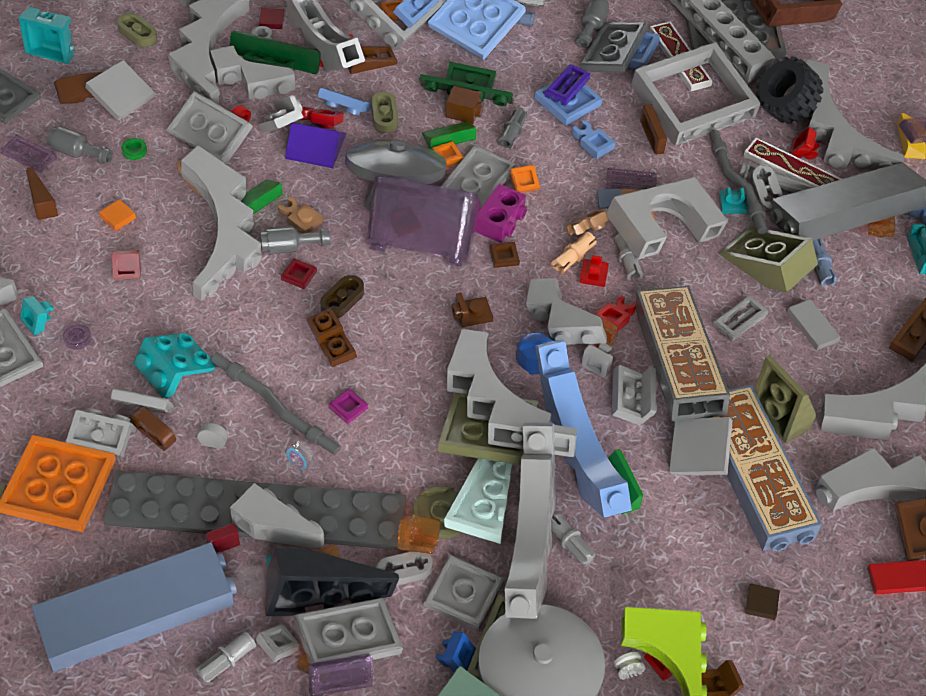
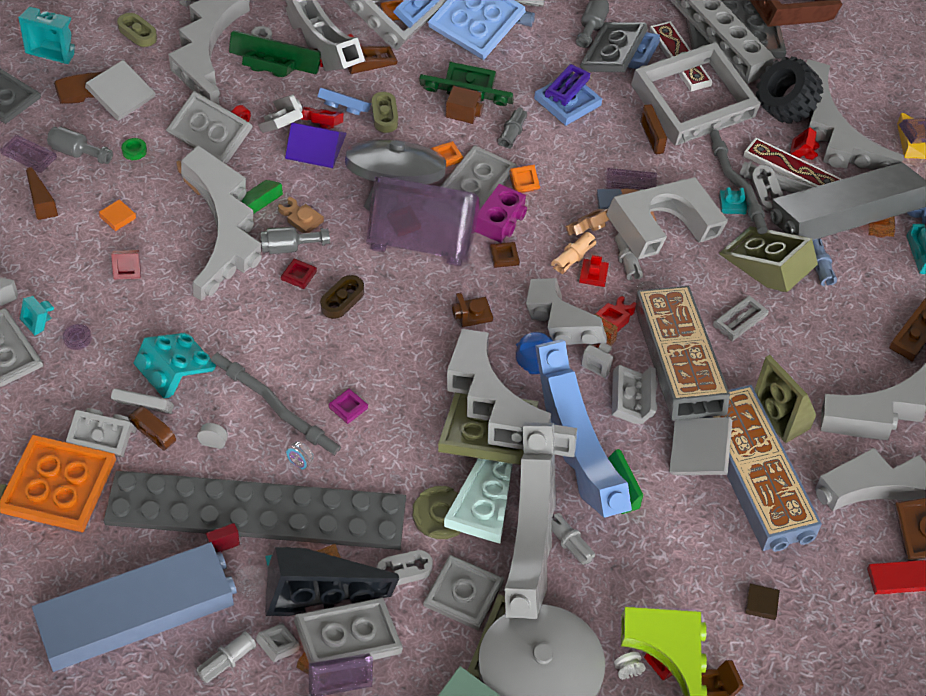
(257, 78): light grey arch -> none
(268, 519): light grey slope -> none
(272, 18): dark red tile -> none
(331, 337): reddish brown slope -> none
(419, 534): clear orange panel -> none
(457, 133): green slope -> none
(458, 651): blue tile -> none
(594, 142): medium blue plate -> none
(813, 324): light grey tile -> none

